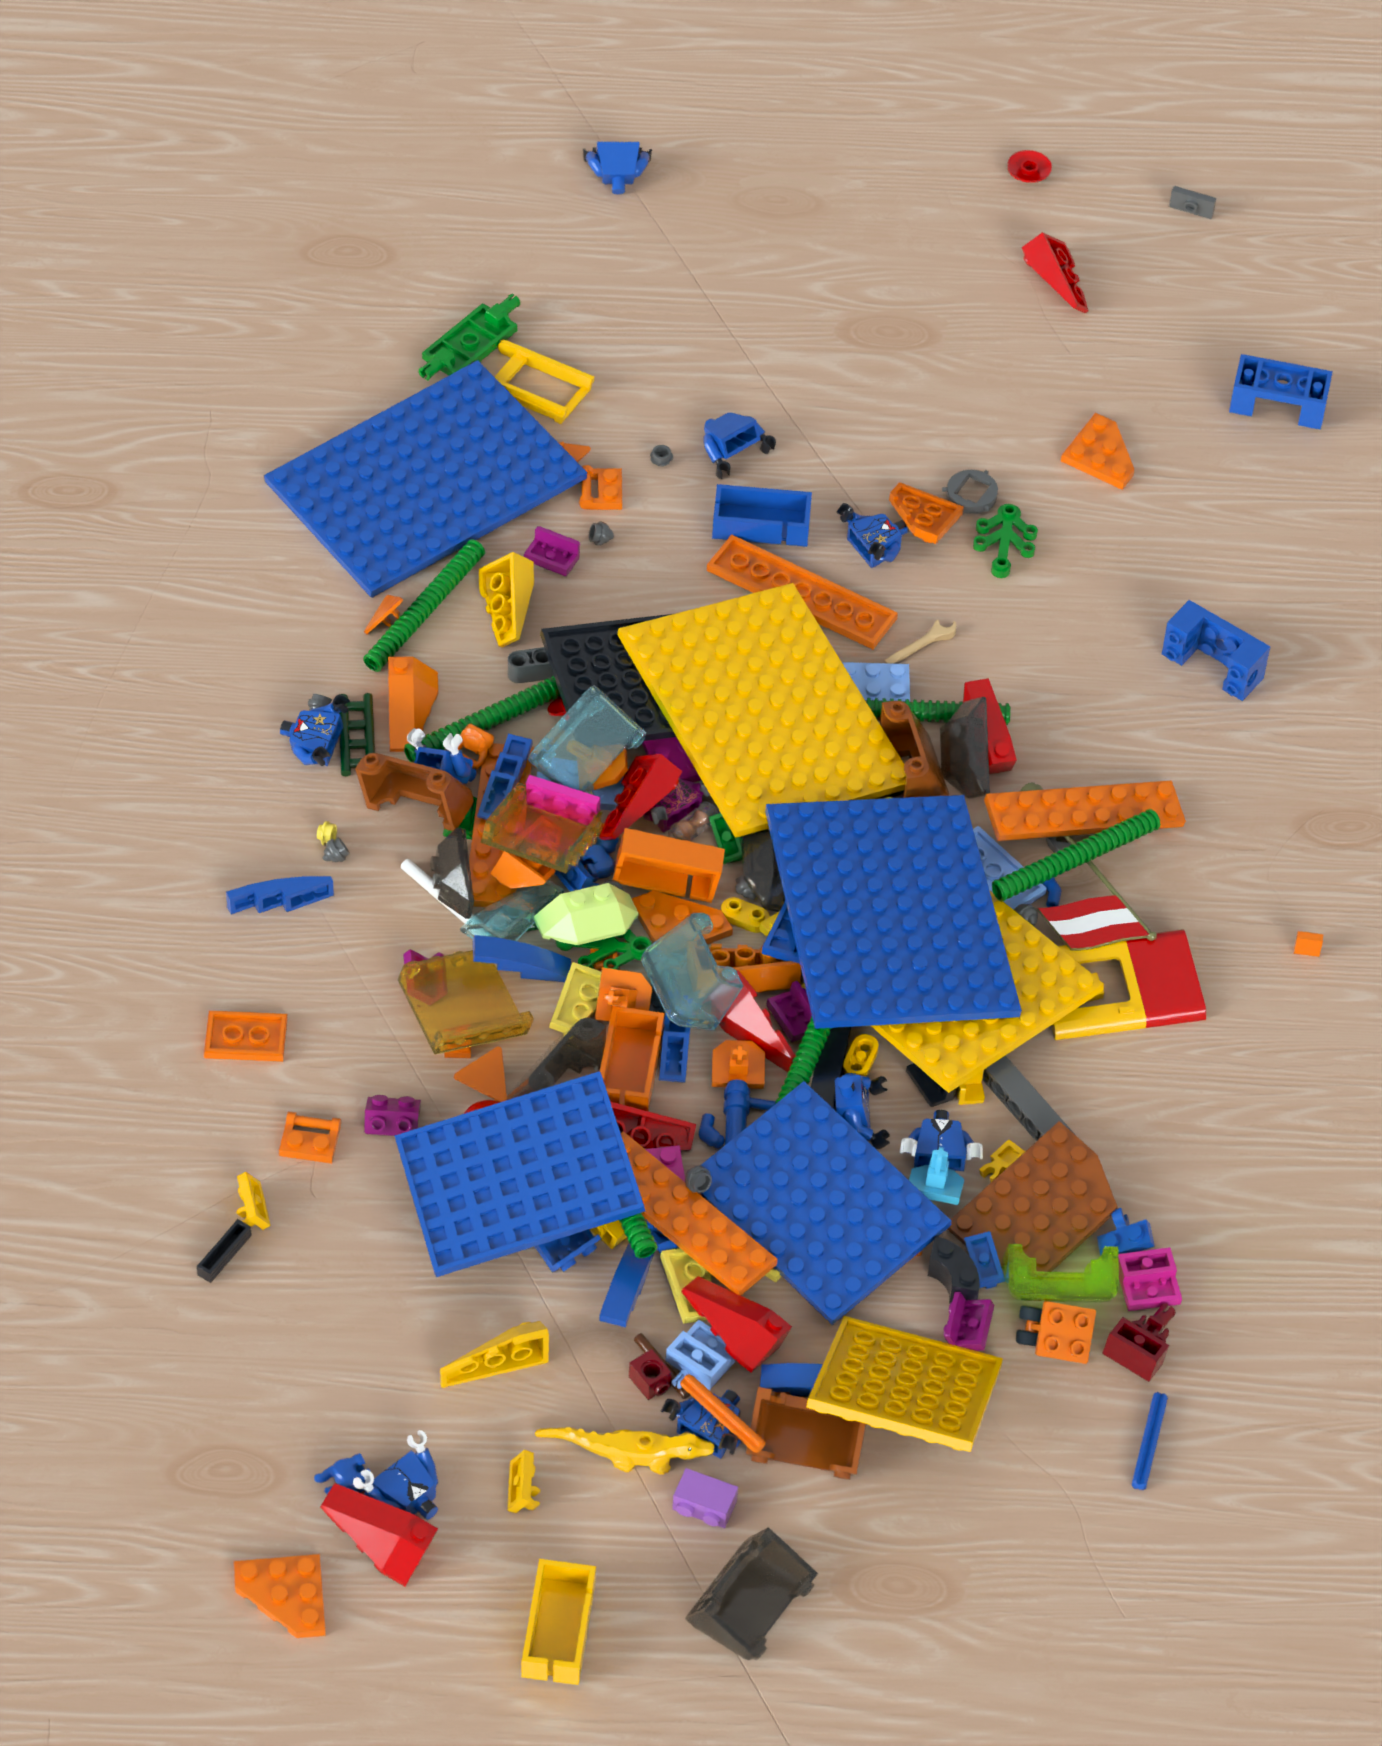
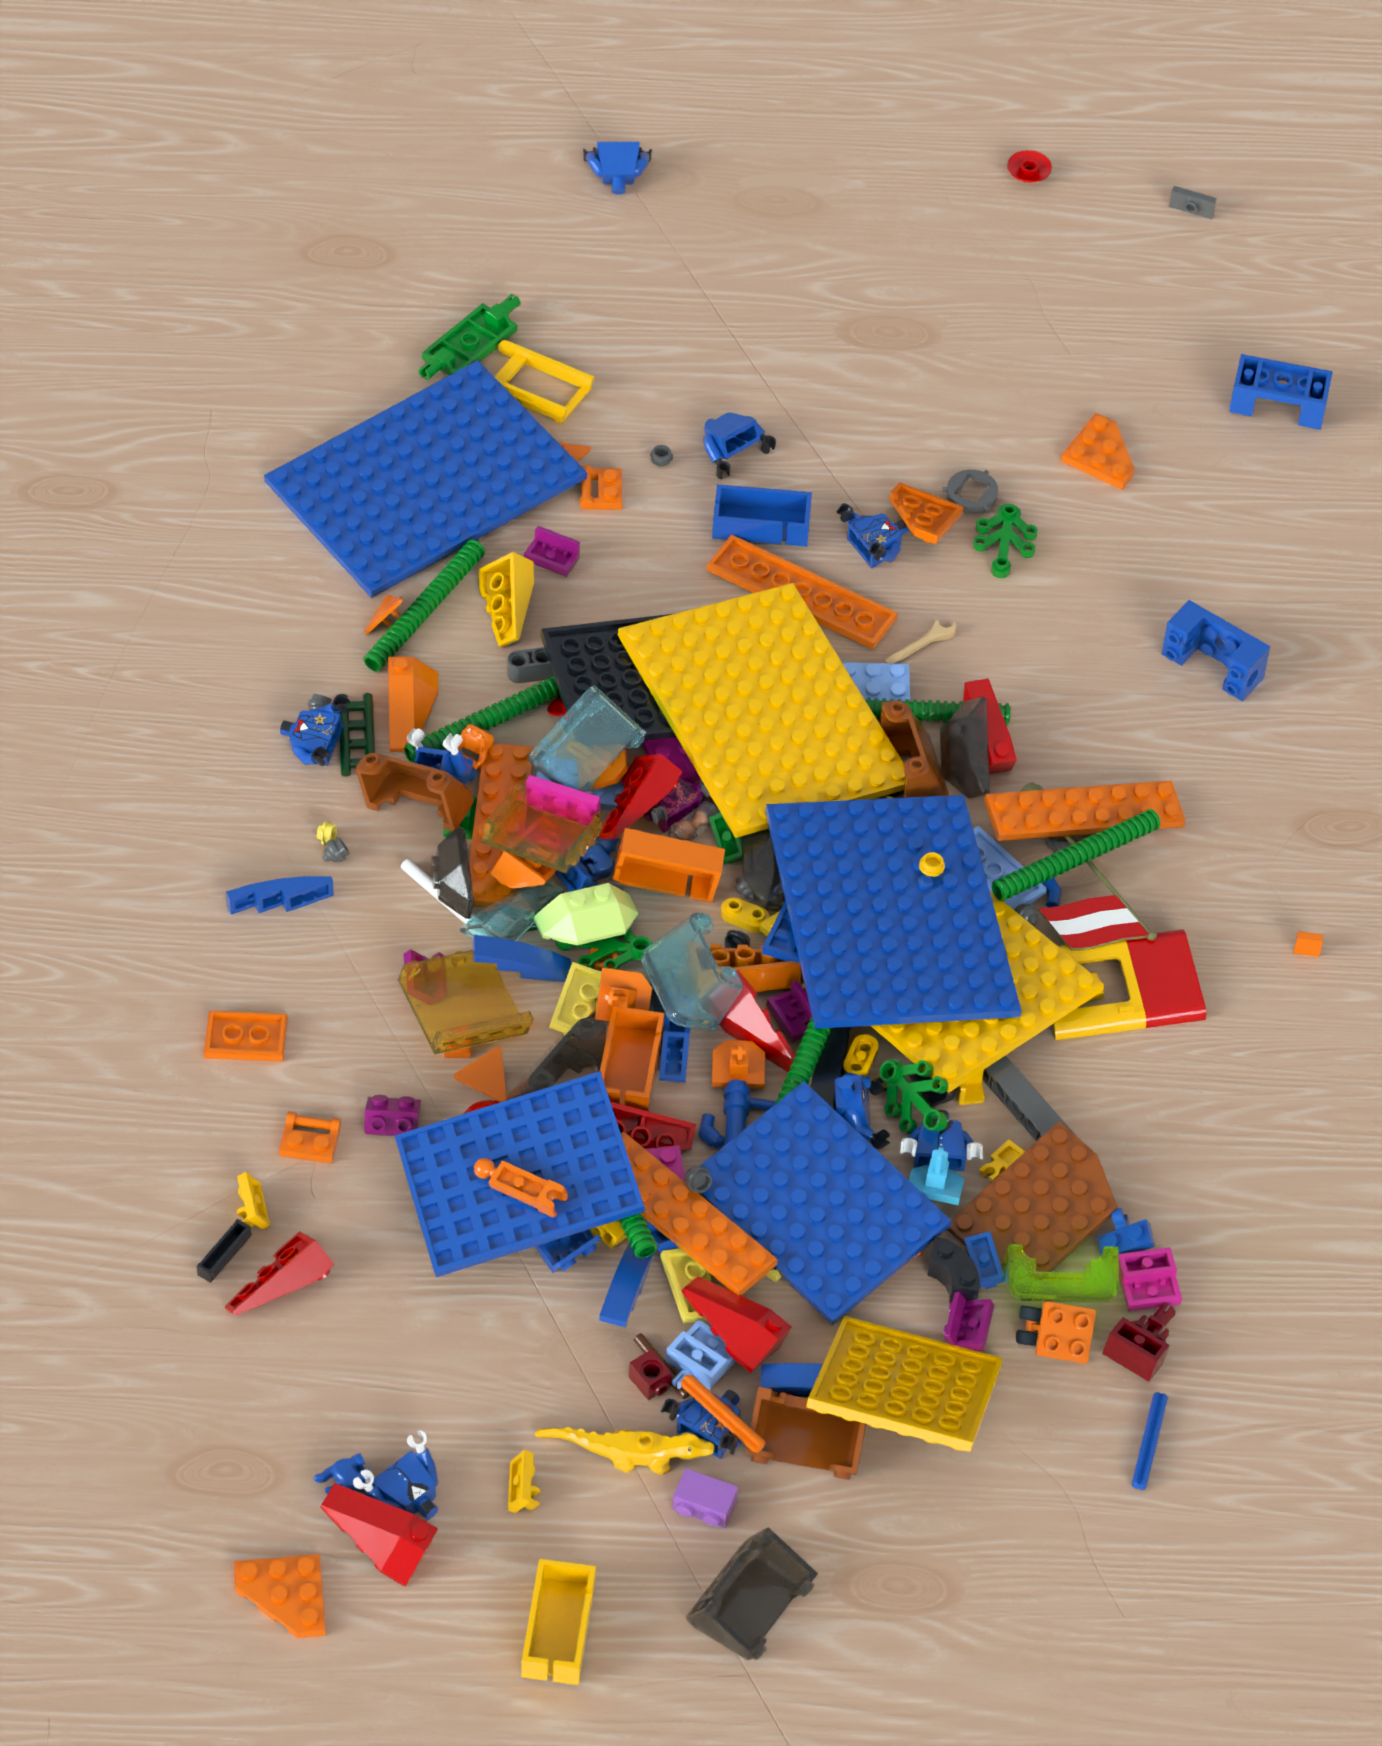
(296, 1266): none -> wedge
(506, 773): blue slope -> none
(510, 1351): yellow wedge -> none
(521, 1185): none -> orange plate
(600, 533): dark grey plate -> none
(663, 912): orange plate -> none
(736, 938): none -> black tile
(911, 1094): none -> green plant
(932, 864): none -> yellow plate
(1054, 264): wedge -> none

